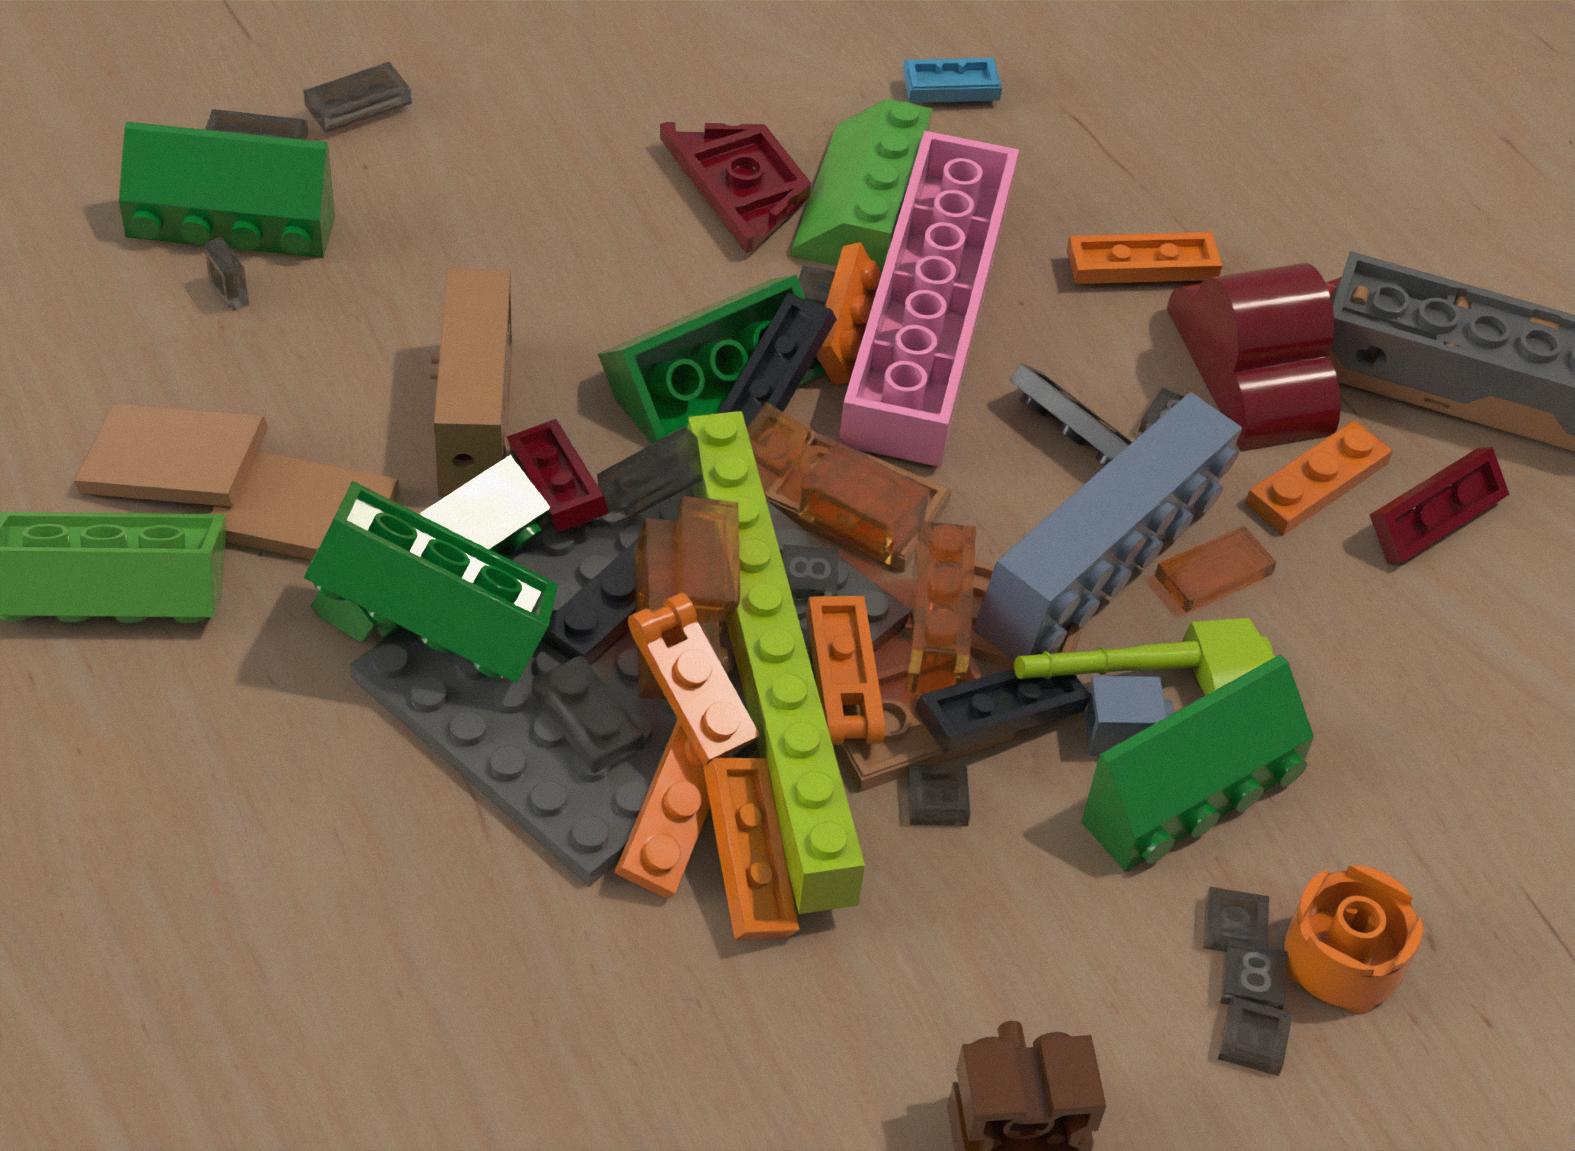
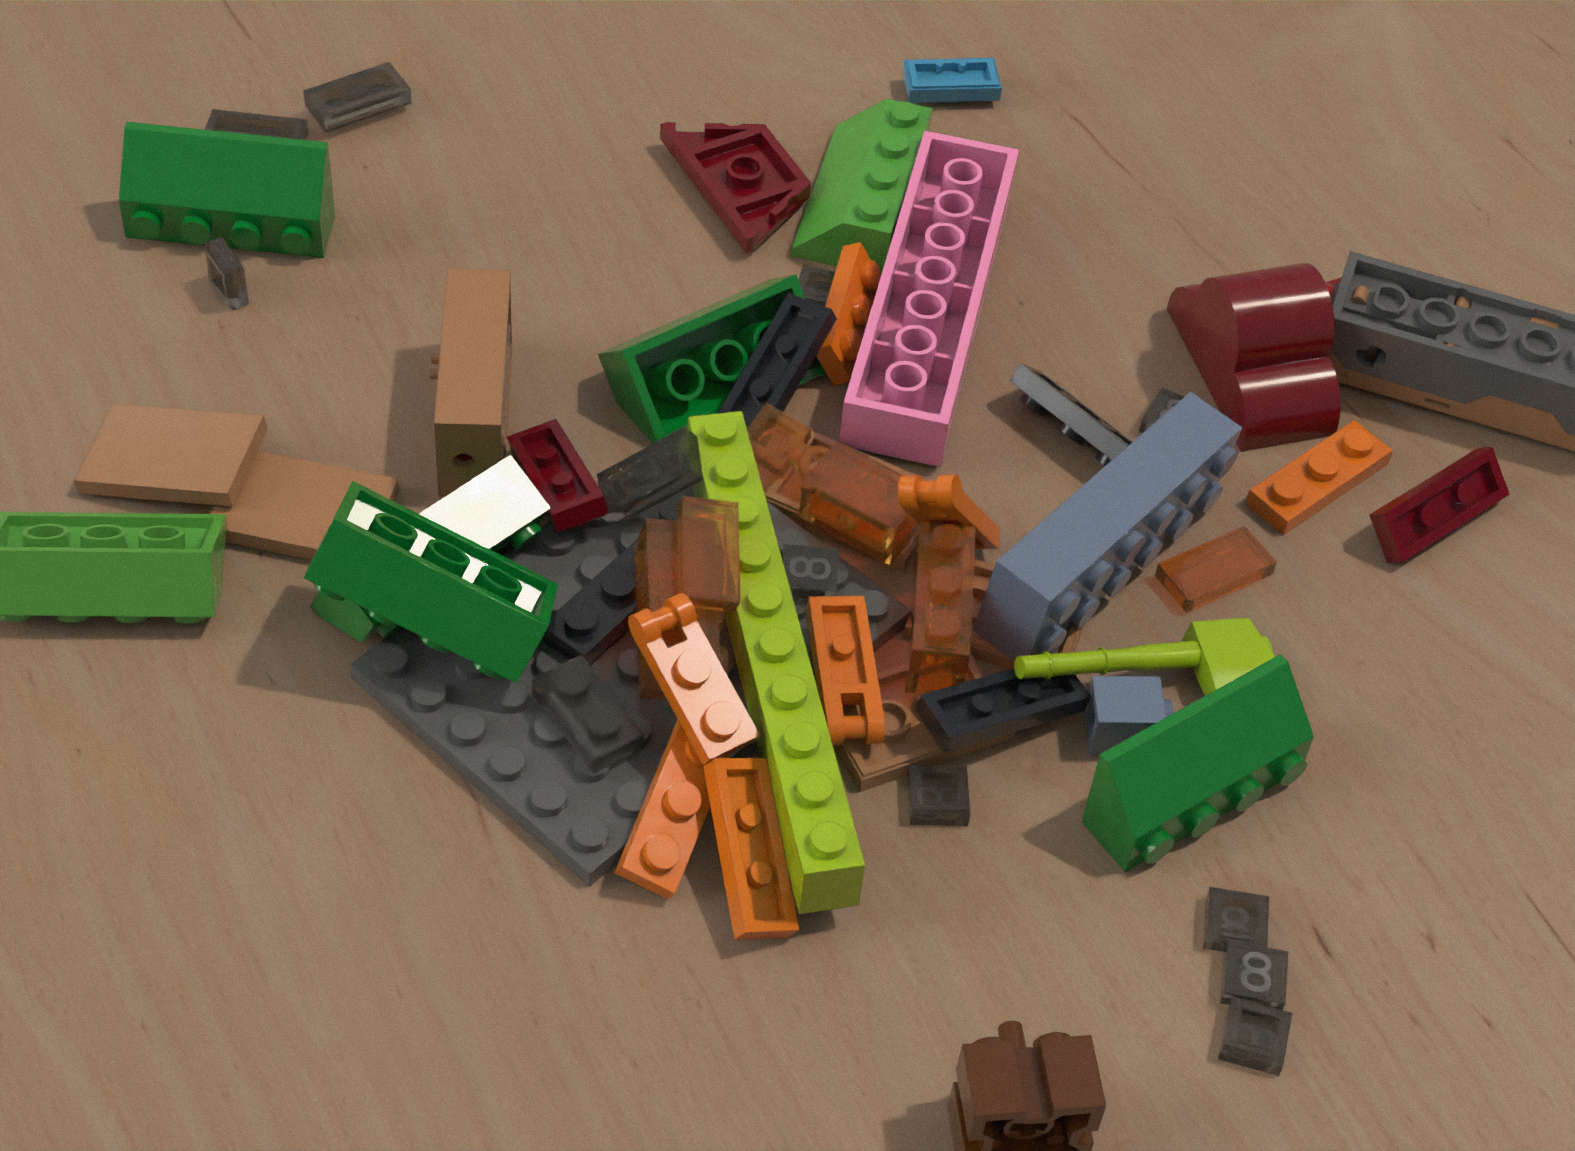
(946, 503): none -> orange plate
(1143, 257): orange plate -> none
(1352, 937): orange brick -> none

